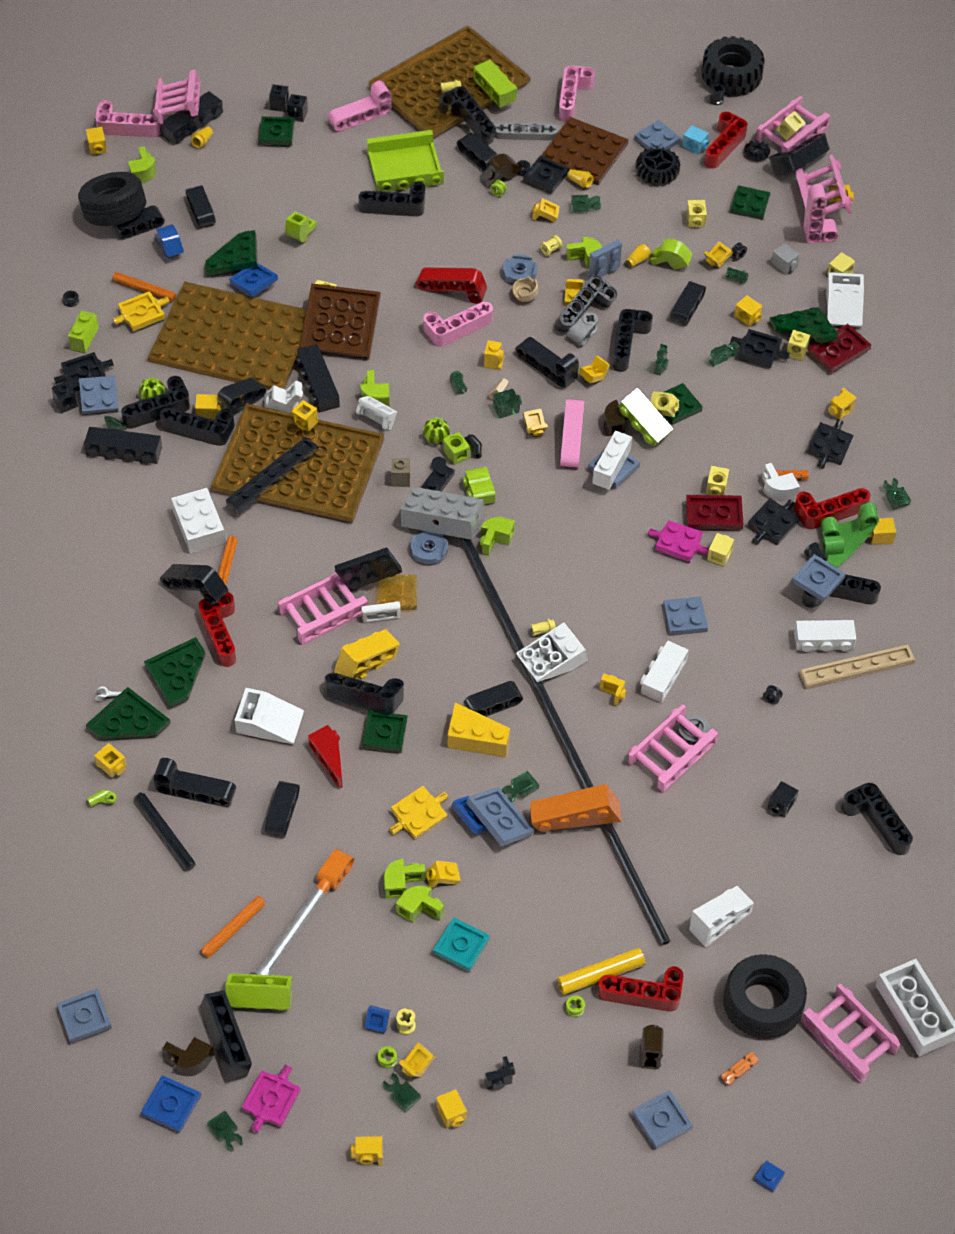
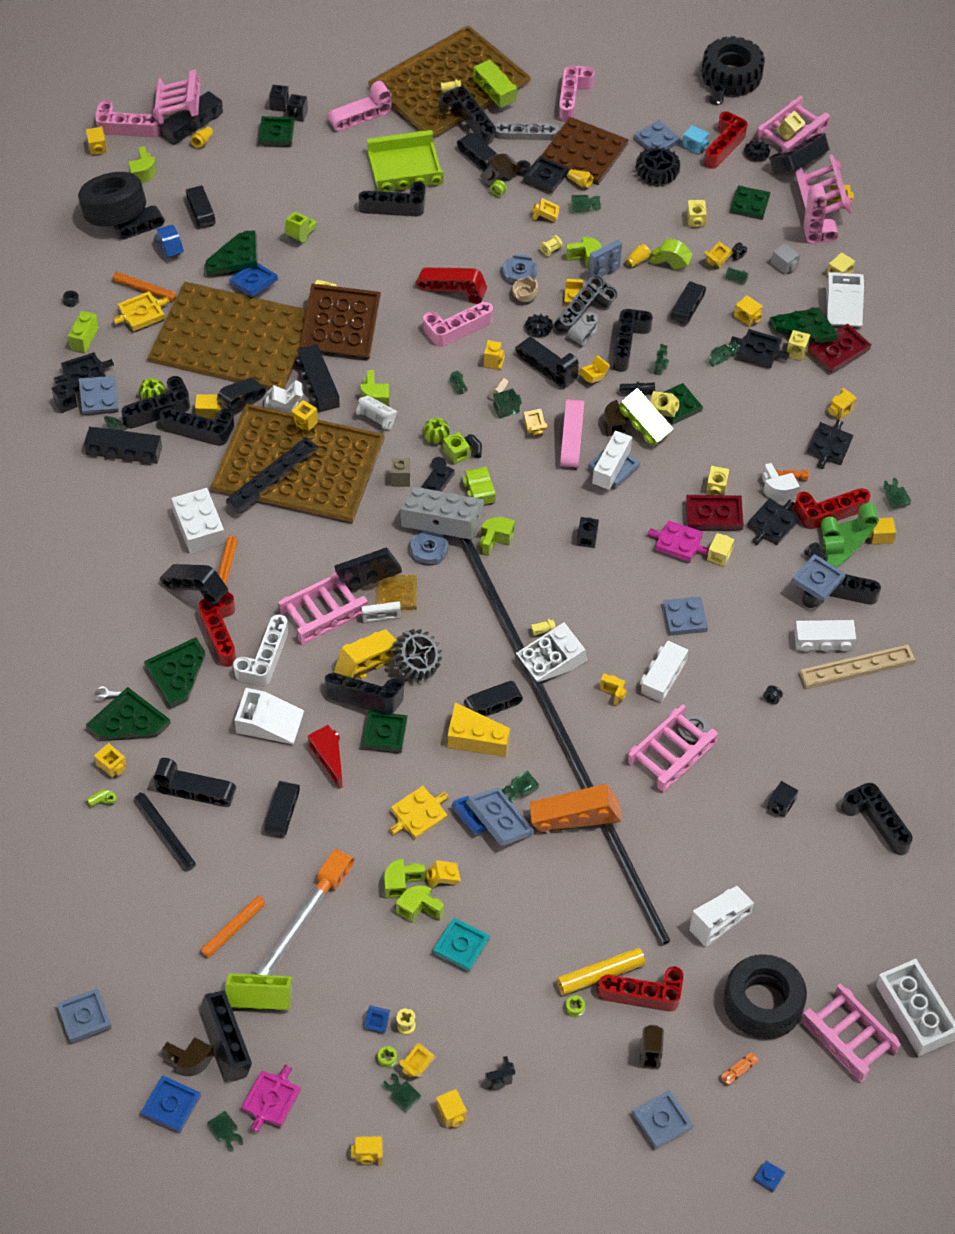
(268, 650): none -> white beam
(422, 668): none -> dark grey gear
(543, 330): none -> black gear
(587, 532): none -> black brick
(628, 388): none -> black axle

